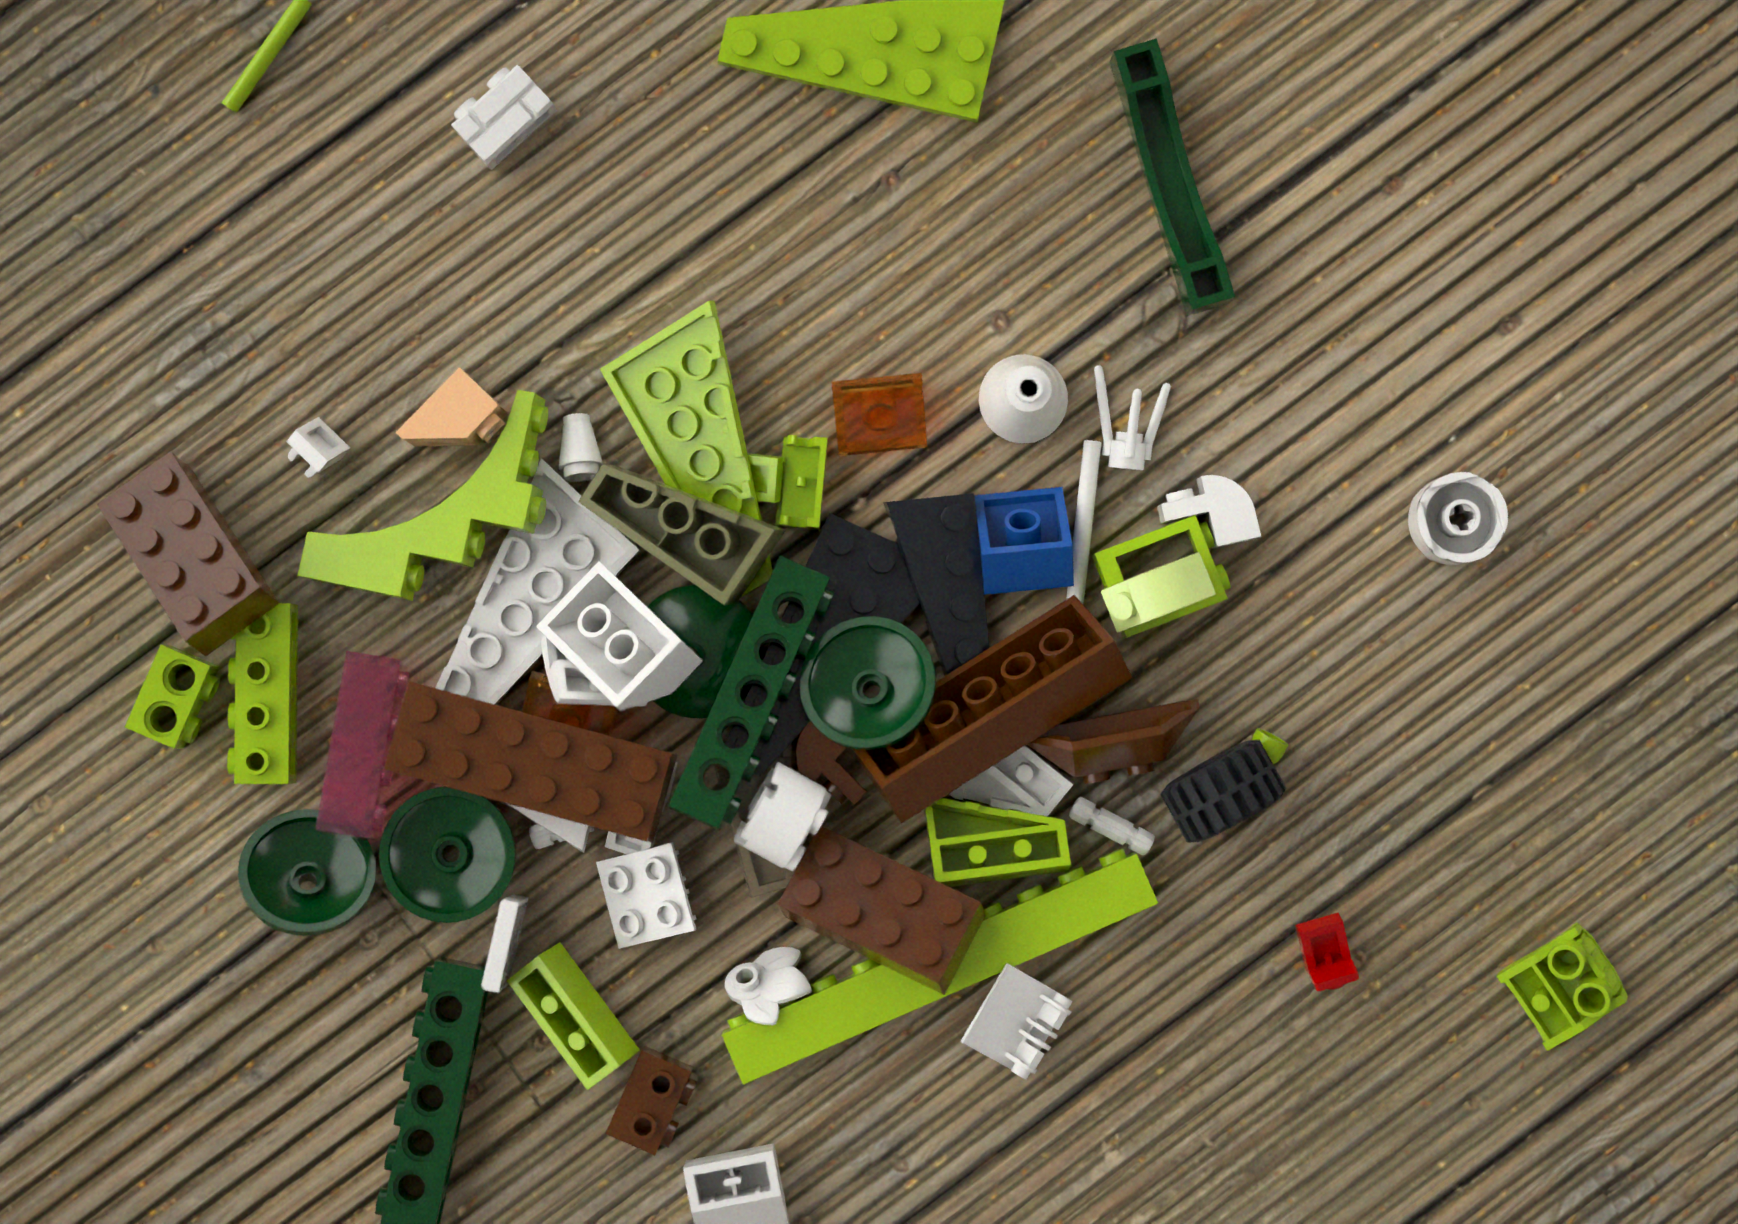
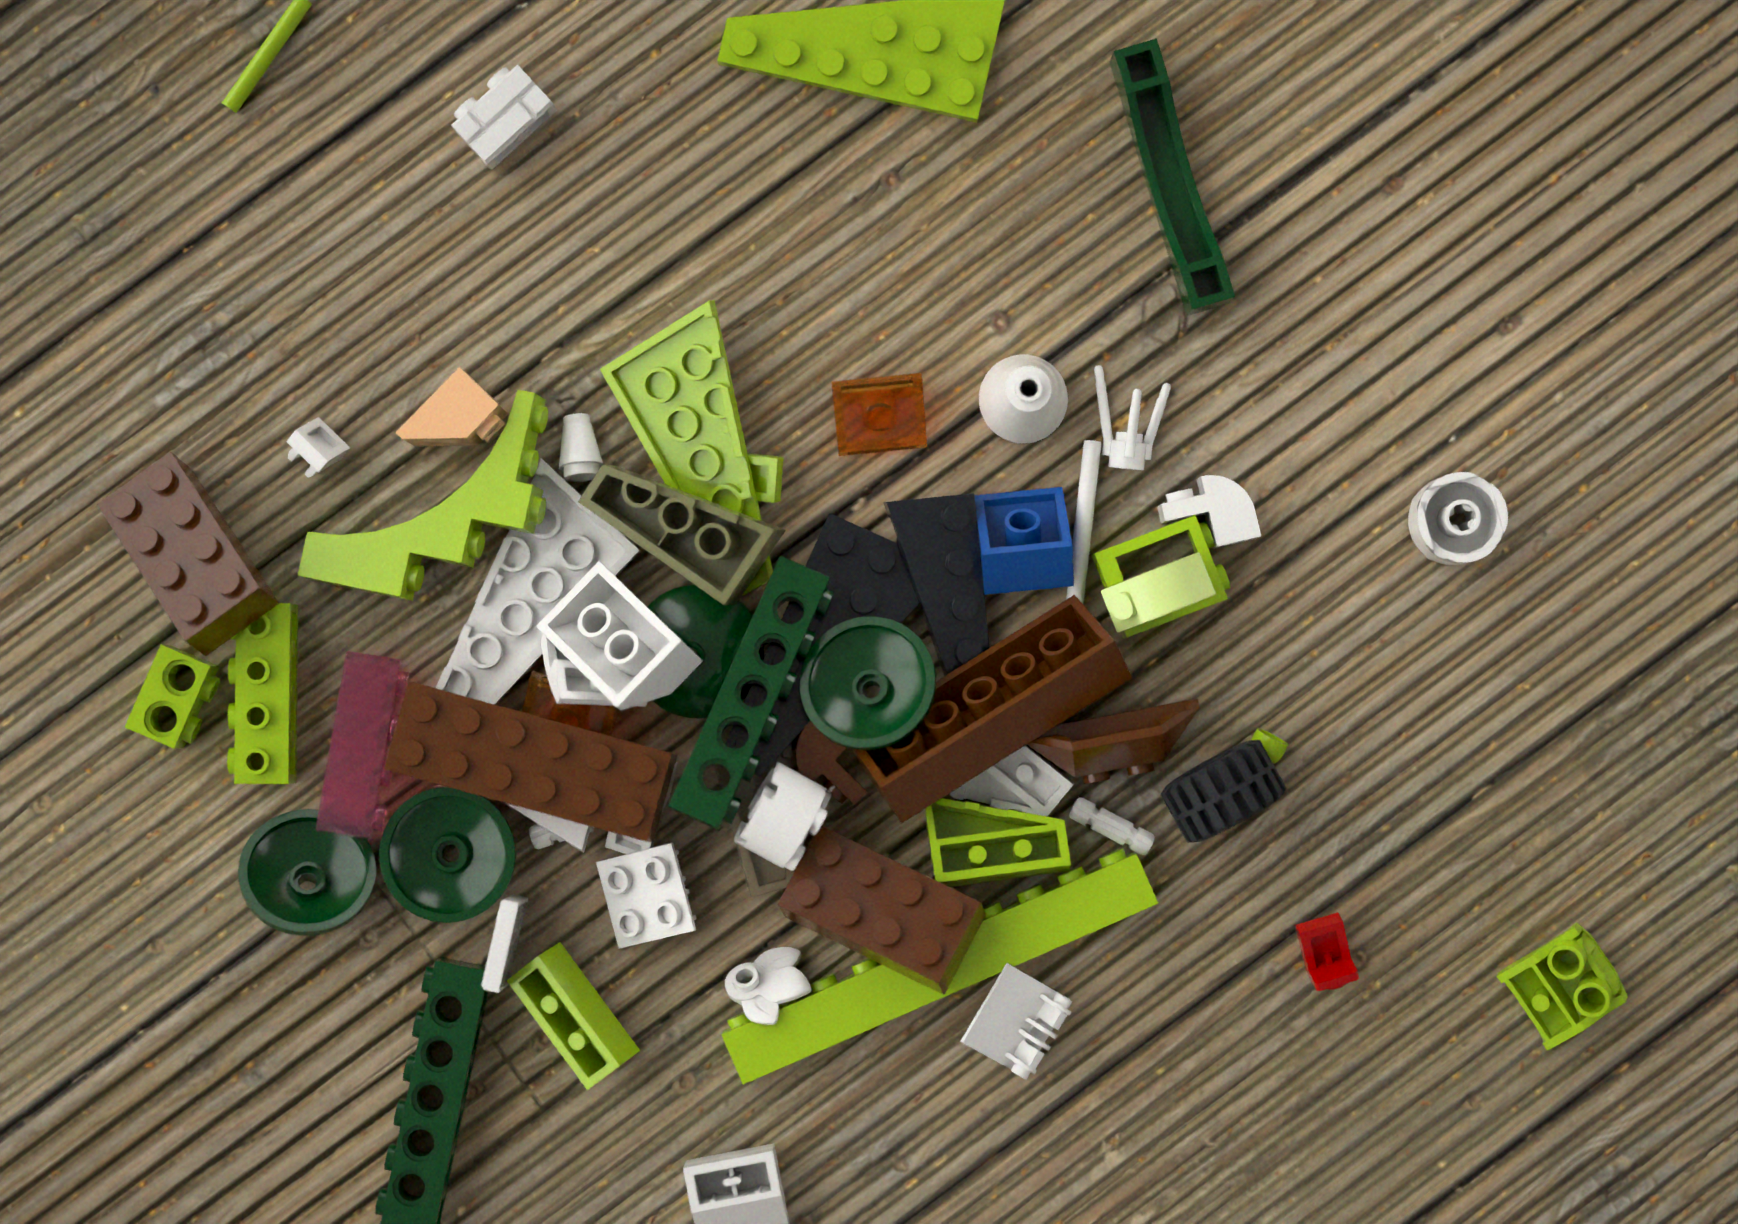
(650, 1101): reddish brown brick -> none
(802, 482): lime hinge -> none

